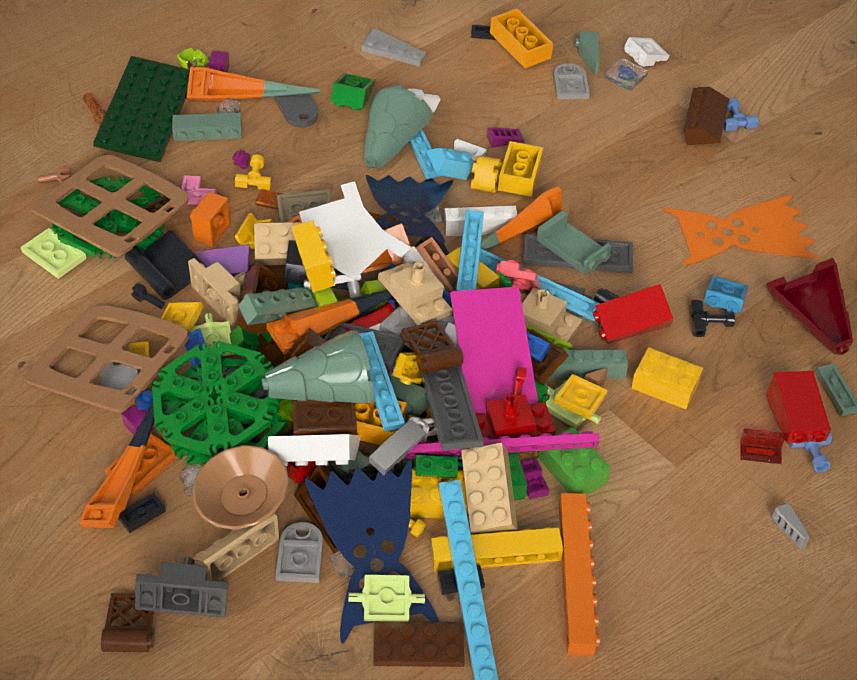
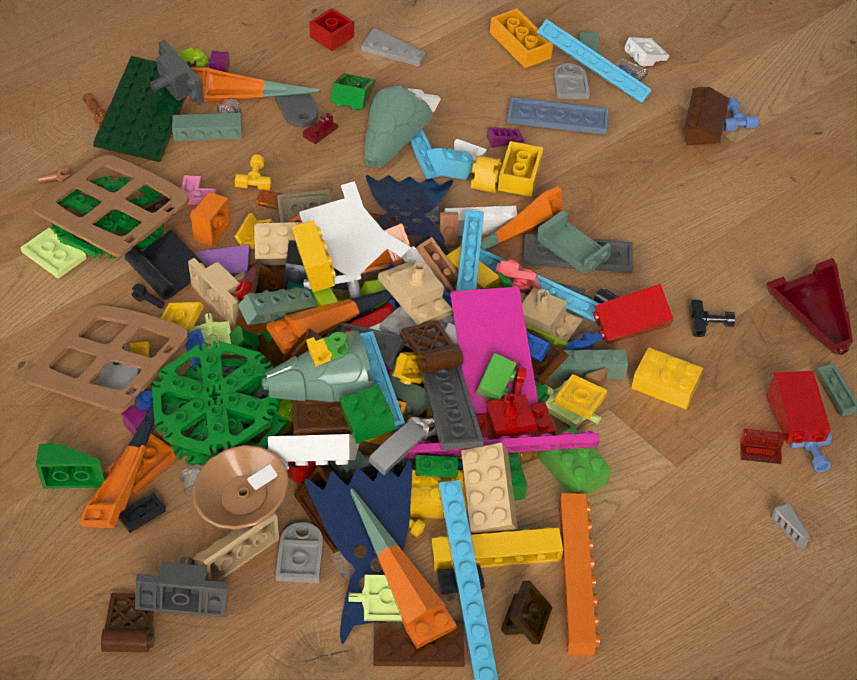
(67, 468): none -> green slope
(176, 75): none -> dark grey brick
(241, 158): magenta plate -> none
(243, 288): none -> red tile
(264, 476): none -> white sticker
(320, 129): none -> dark red plate
(328, 348): none -> leg
(331, 29): none -> red brick
(367, 413): none -> green brick
(416, 601): none -> orange plate
(449, 228): none -> nougat plate
(481, 32): black tile -> none
(496, 378): none -> bright green brick
(527, 613): none -> dark brown bracket
(535, 482): magenta slope -> none
(558, 115): none -> sand blue plate
(585, 342): none -> blue slope
(594, 61): none -> medium azure plate
(726, 294): dark azure plate -> none
(775, 234): orange piece -> none

